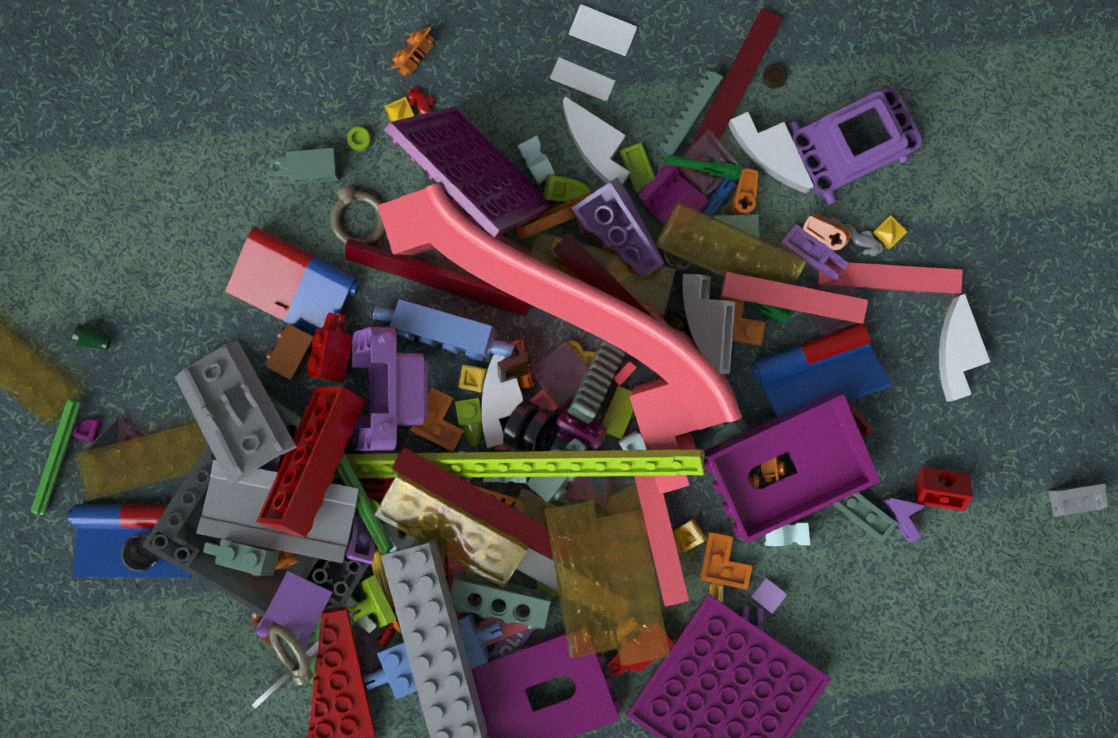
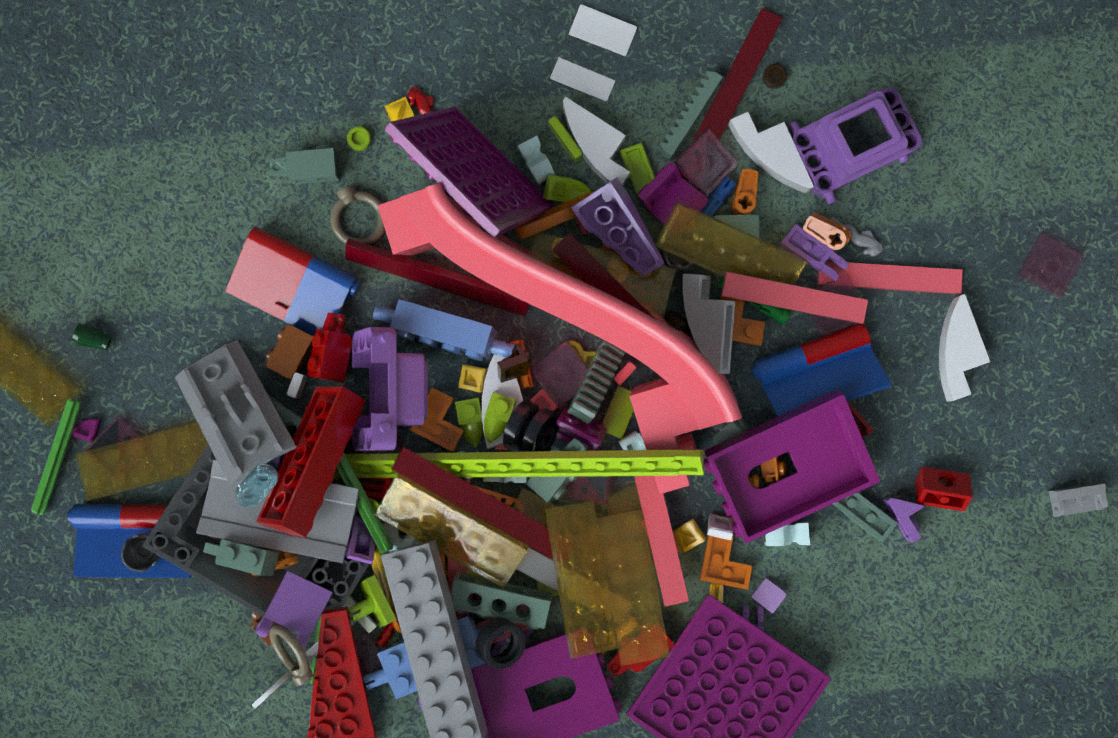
(258, 484): none -> clear light blue plate
(297, 385): none -> white tile
(417, 39): orange hinge -> none
(497, 415): none -> lime plate
(513, 651): none -> black tyre
(565, 139): none -> lime tile
(720, 526): none -> white tile
(731, 171): green pin -> none
(889, 232): yellow tile -> none
(1050, 265): none -> clear pink tile

